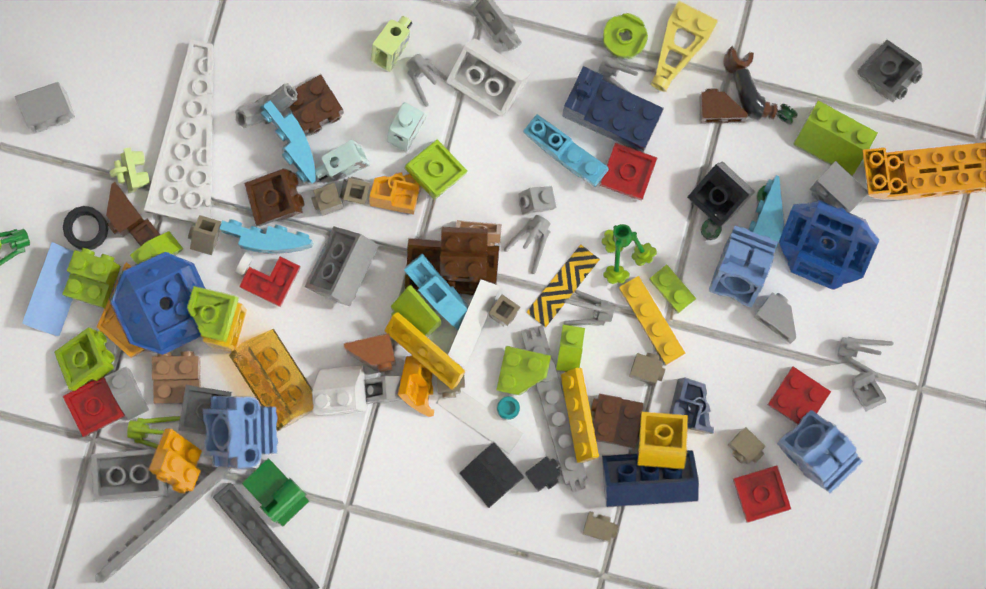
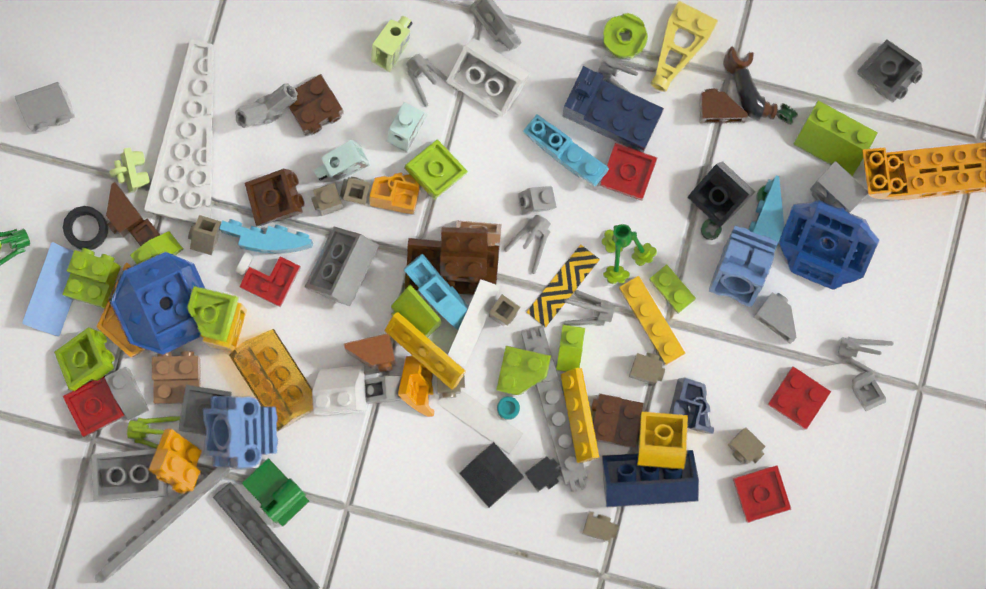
(297, 149): medium azure slope -> none
(820, 451): medium blue piece -> none

